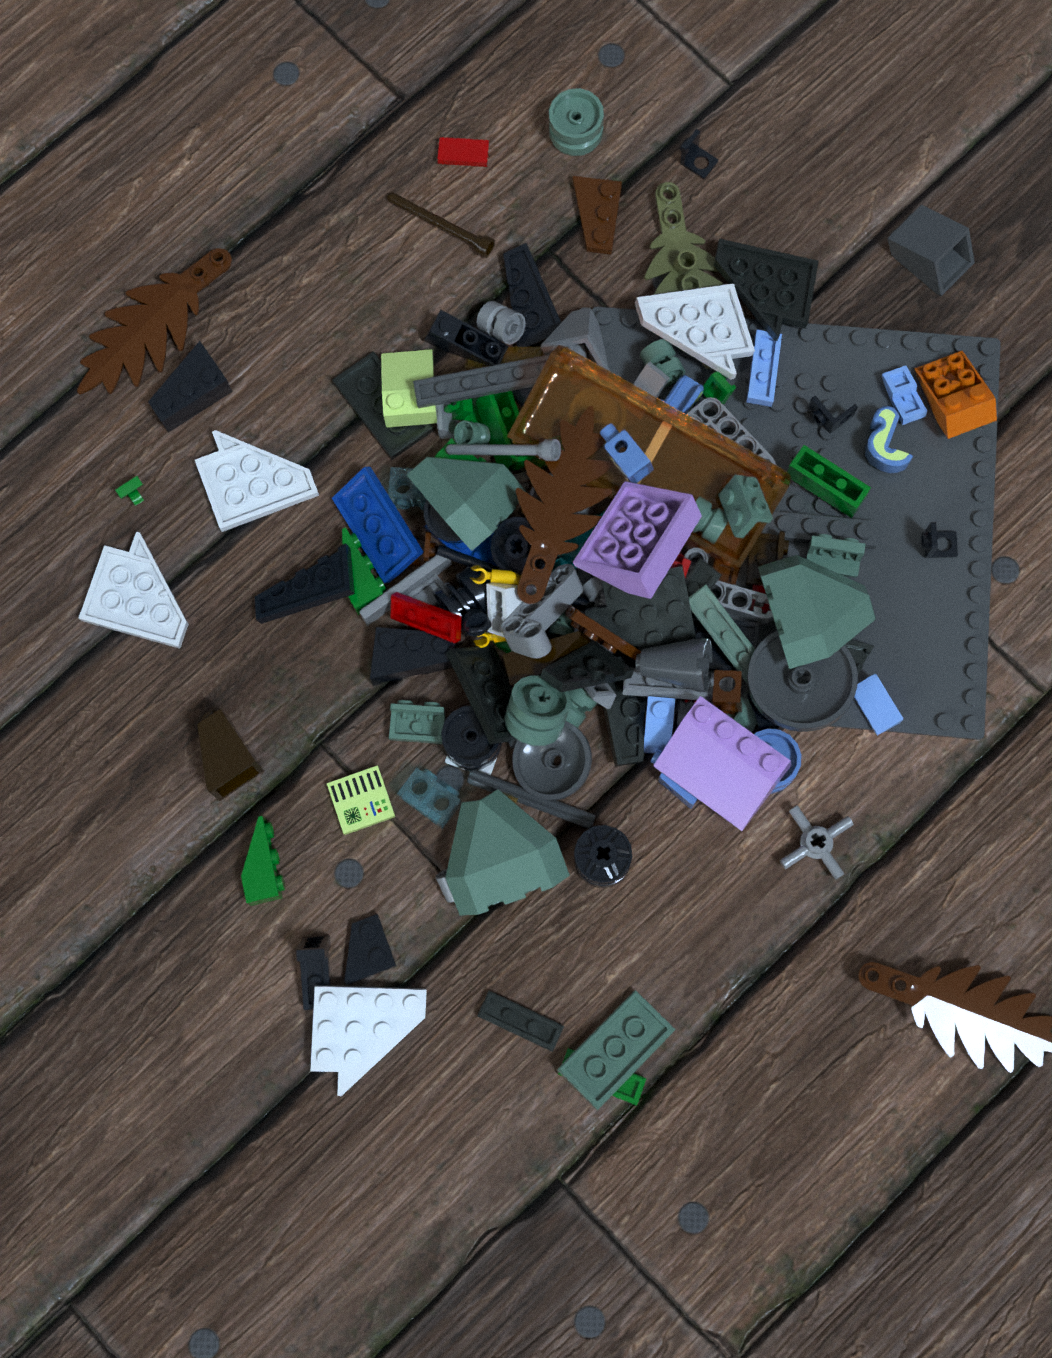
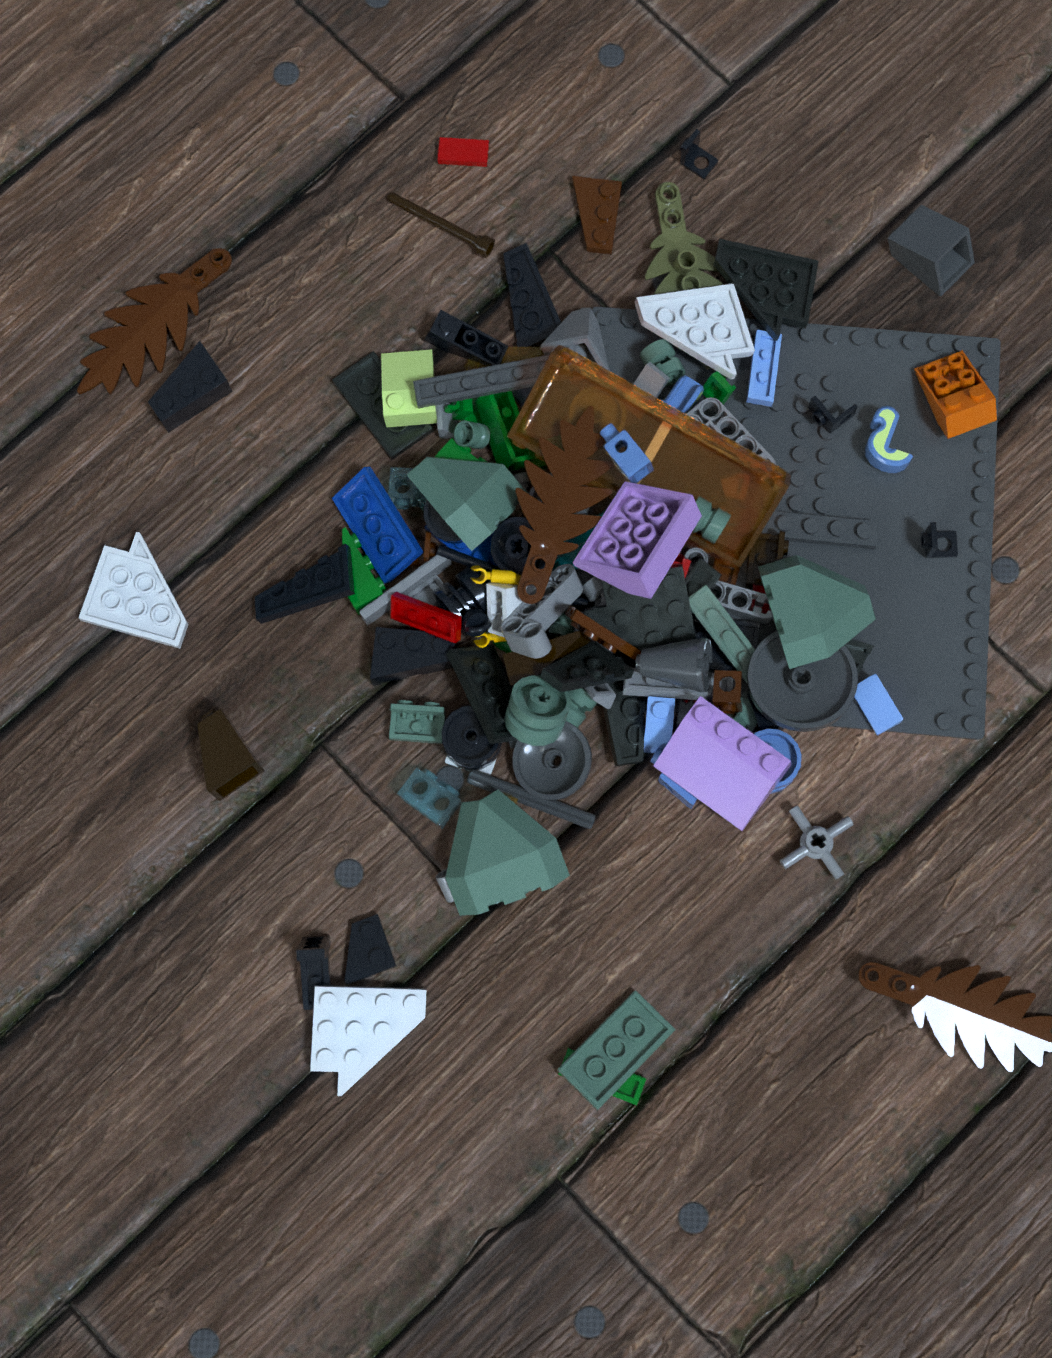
(130, 489): green tile -> none
(250, 482): white wing -> none
(260, 872): green slope -> none
(361, 800): yellowish green tile -> none
(501, 322): light grey wheel -> none
(520, 1021): pearl dark grey tile -> none
(548, 449): light grey piece -> none
(576, 121): sand green wheel -> none
(602, 872): black wheel -> none
(744, 504): sand green bracket -> none
(828, 481): green brick -> none
(835, 554): sand green bracket -> none
(903, 395): light blue slope -> none

